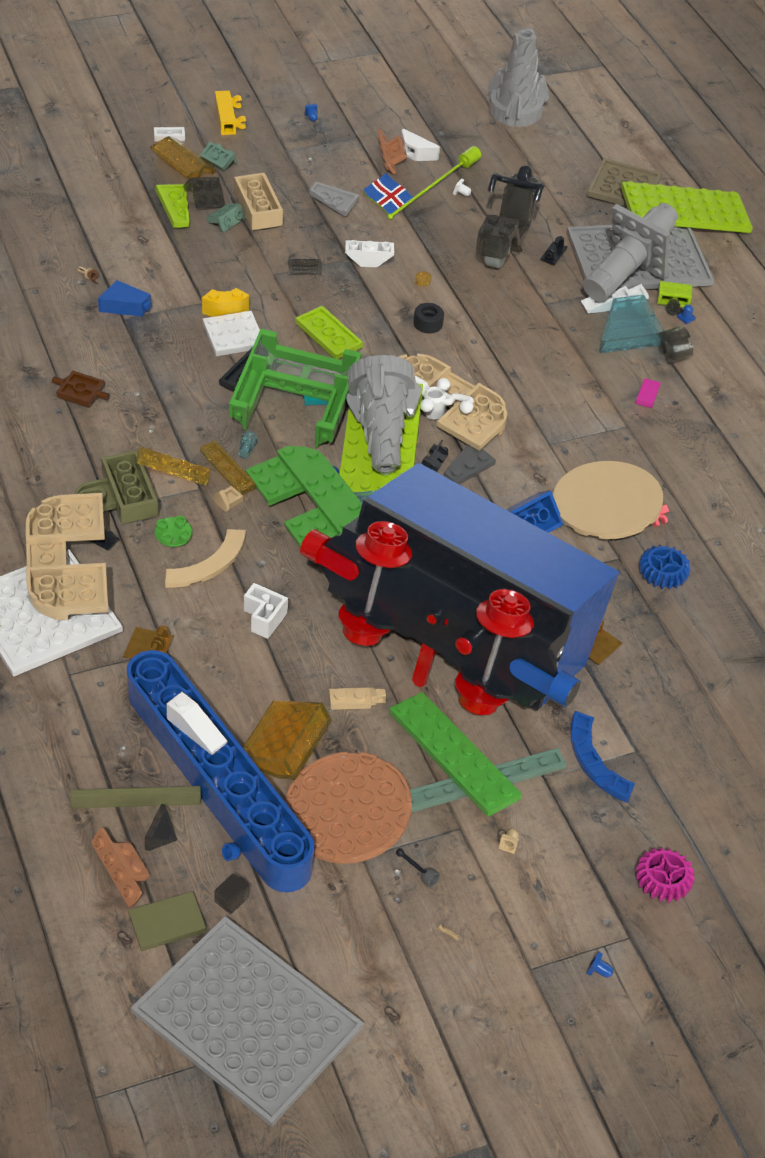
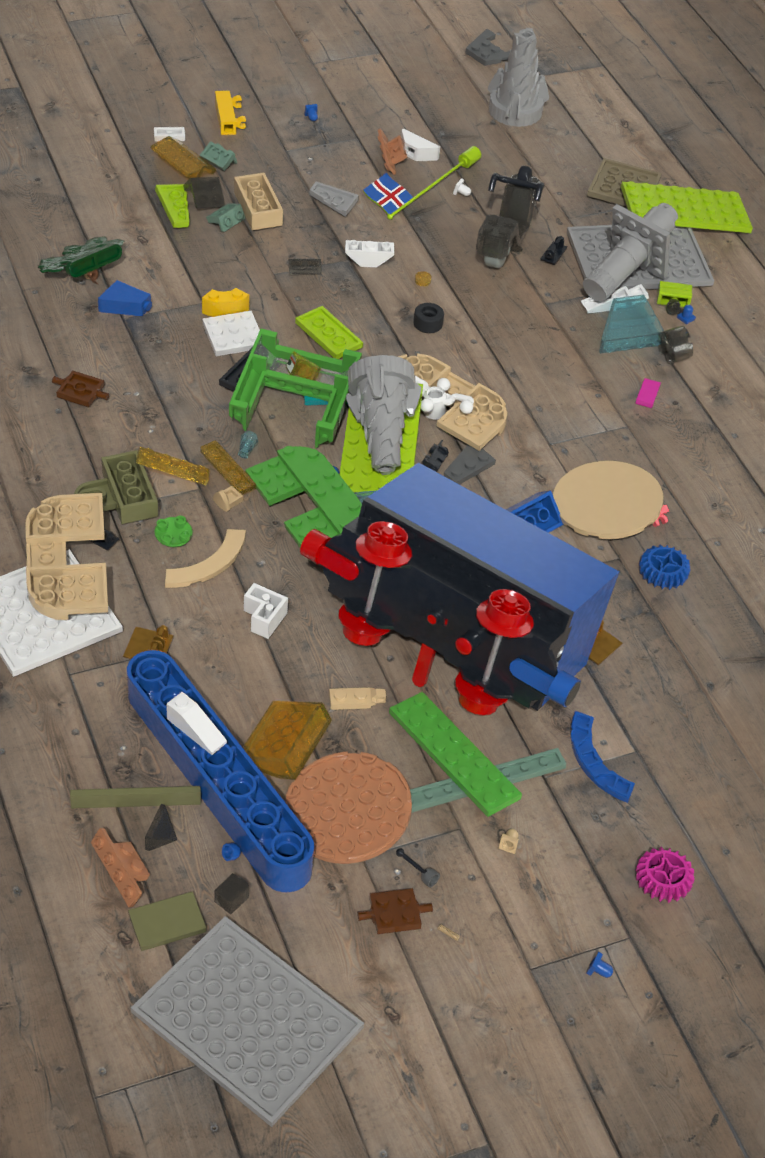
(84, 258): none -> dark green plant
(302, 367): none -> clear yellow slope
(395, 911): none -> reddish brown plate
(484, 51): none -> dark grey wing

